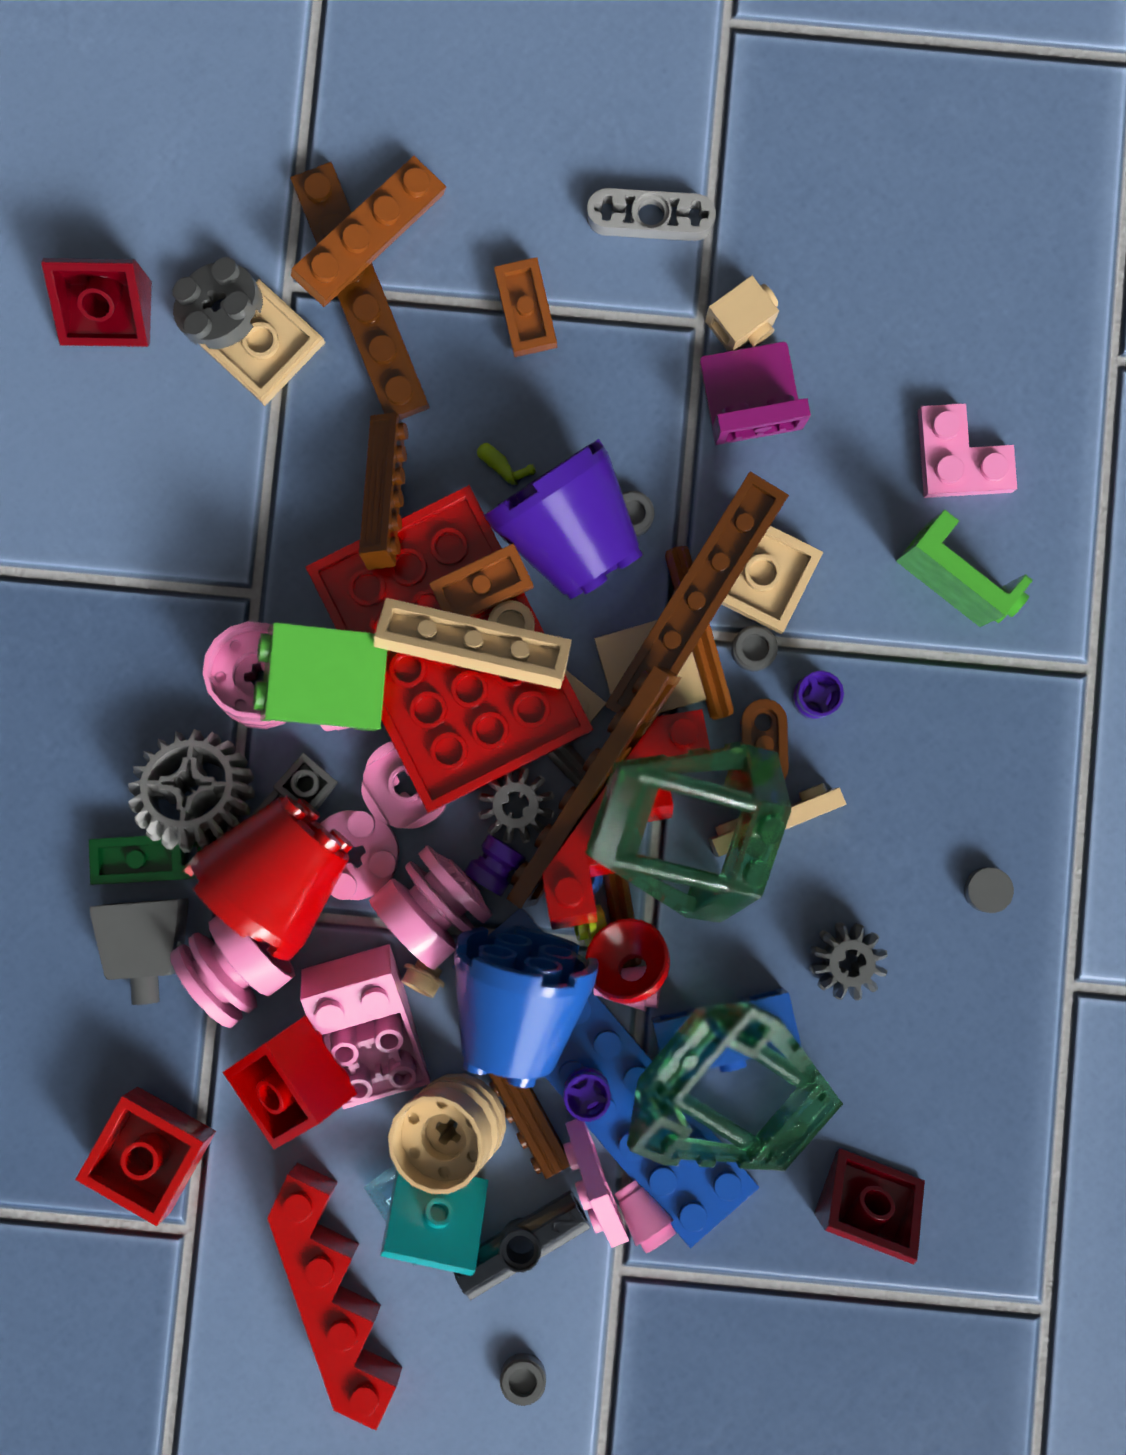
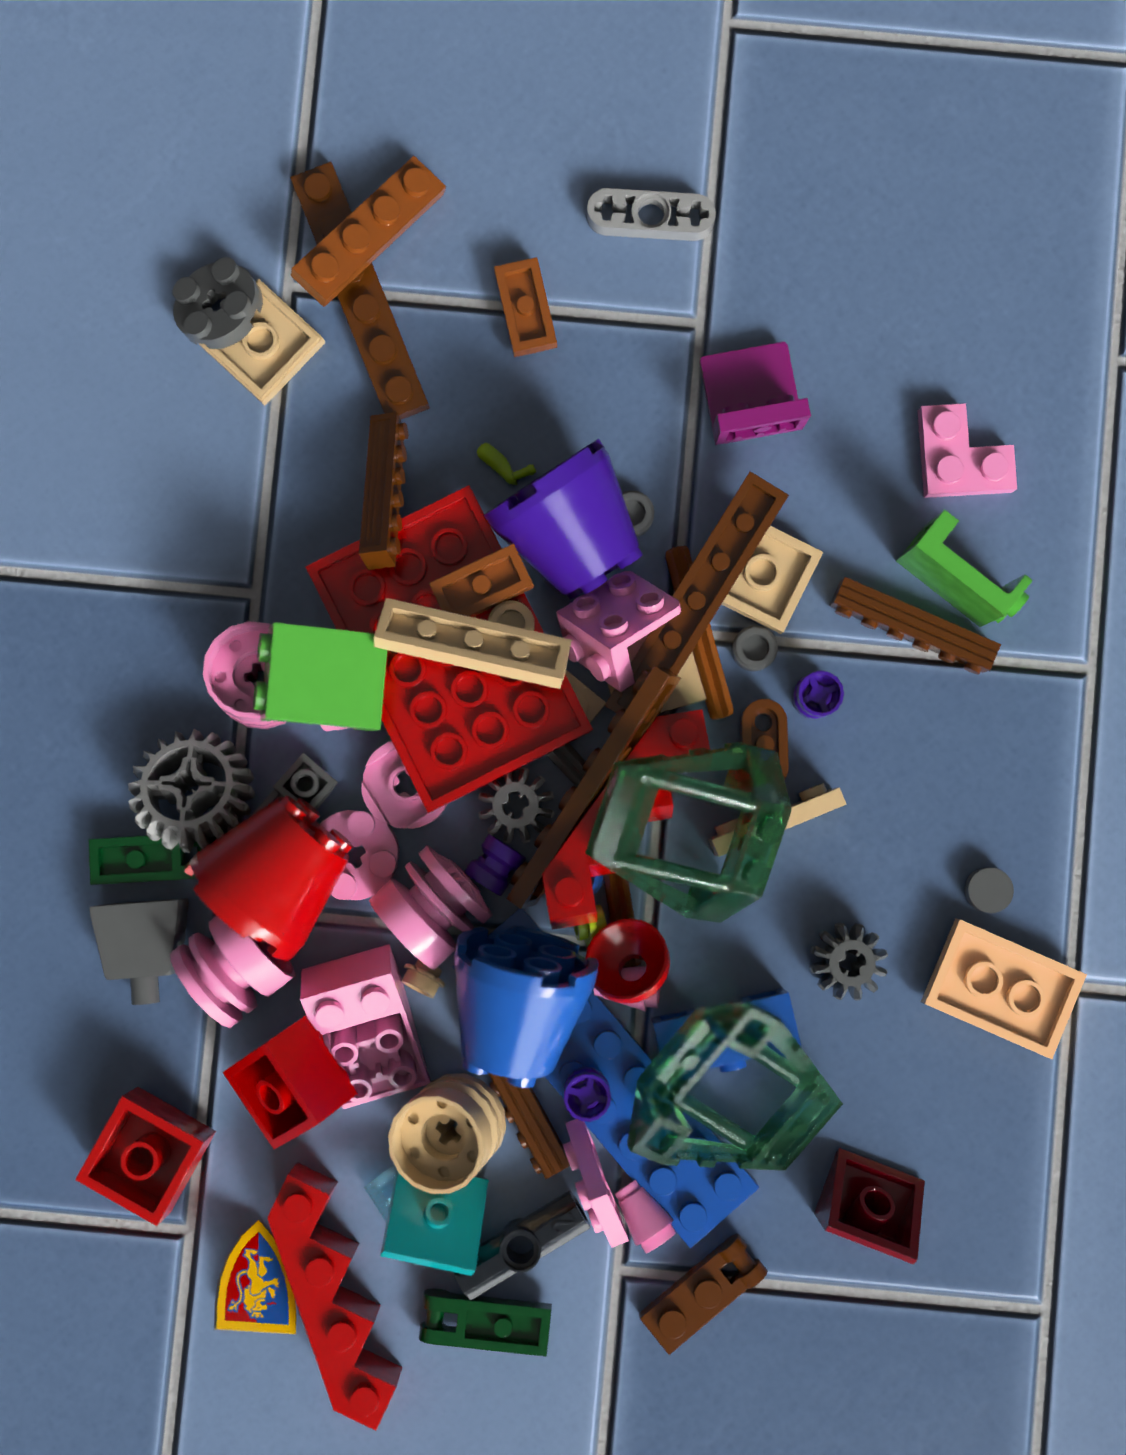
(99, 301): dark red slope -> none
(254, 1287): none -> shield
(486, 1323): none -> dark green plate
(523, 1379): dark grey tile -> none
(610, 621): none -> bright pink bracket
(701, 1294): none -> reddish brown plate
(743, 315): tan brick -> none
(914, 625): none -> reddish brown piece
(1003, 988): none -> light nougat plate

